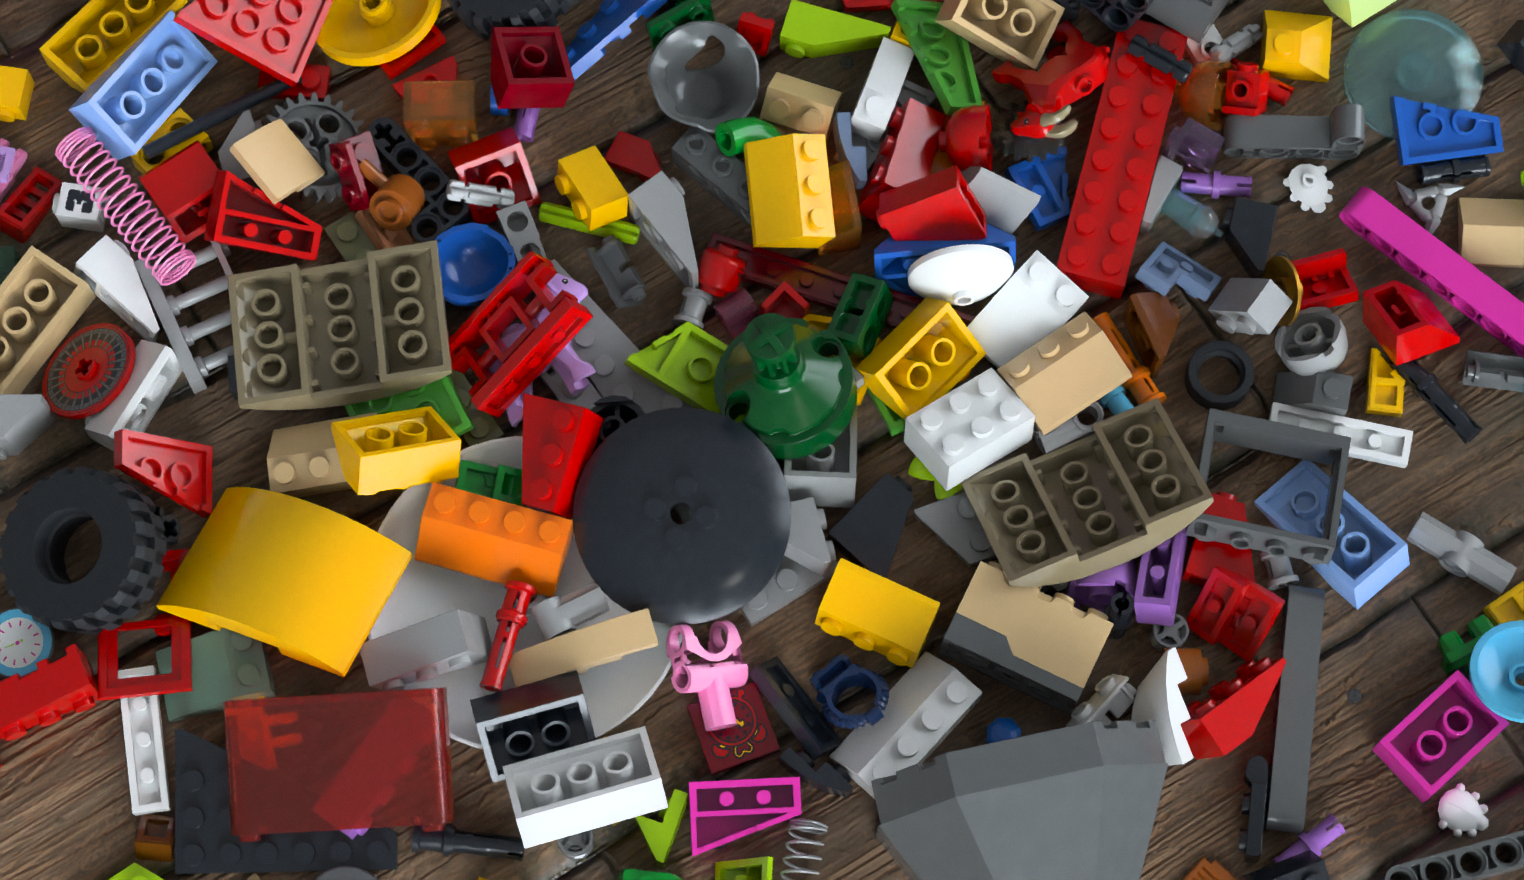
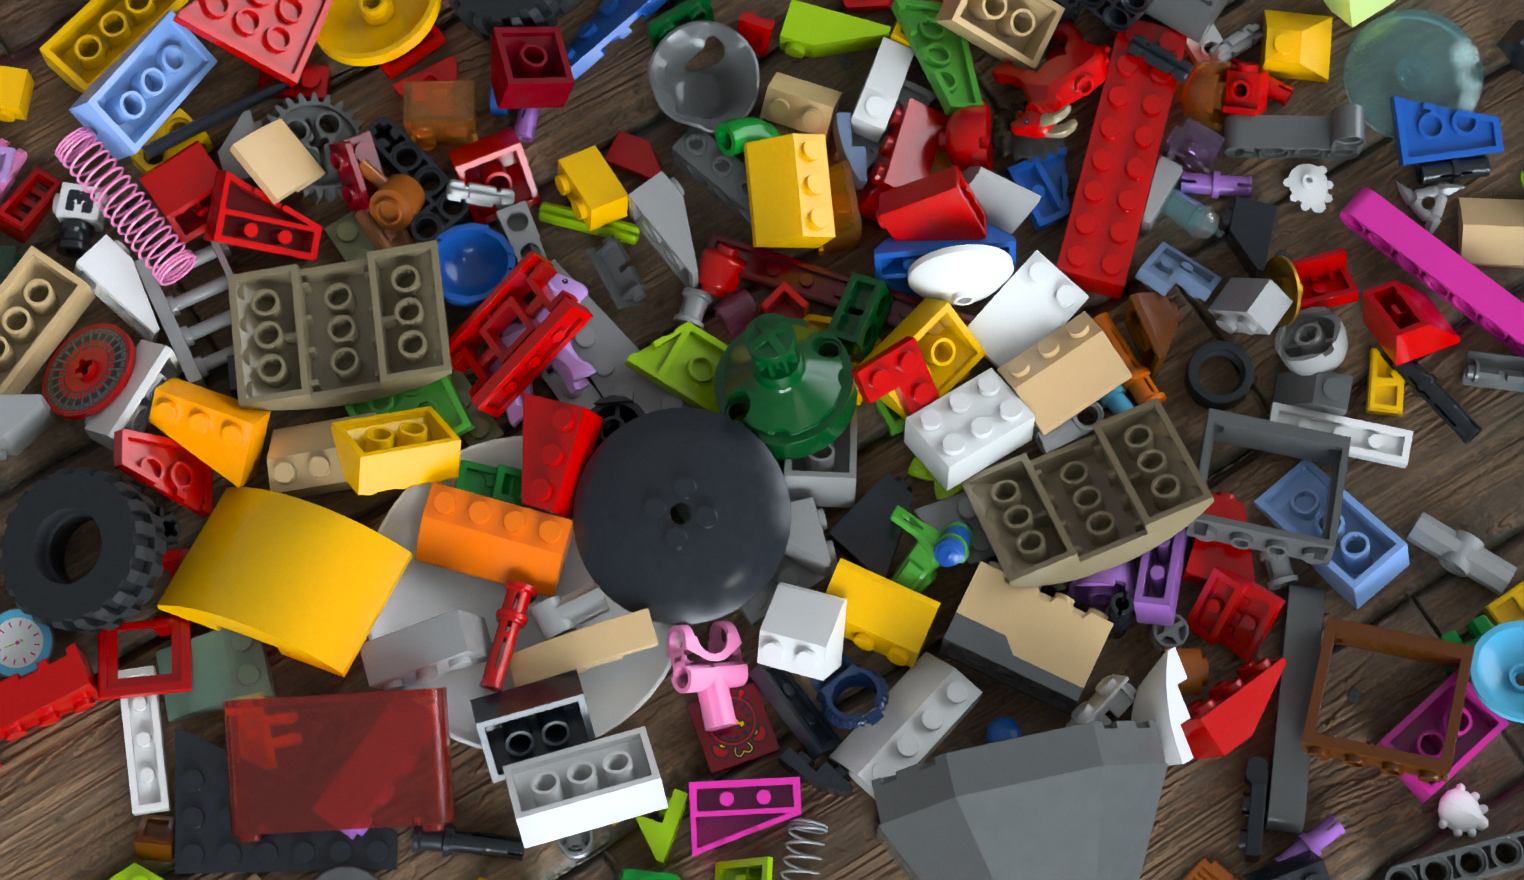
(75, 238): none -> black wheel
(211, 427): none -> light orange wedge
(803, 632): none -> white slope
(900, 369): none -> red plate
(930, 550): none -> bright green piece
(1396, 644): none -> reddish brown window

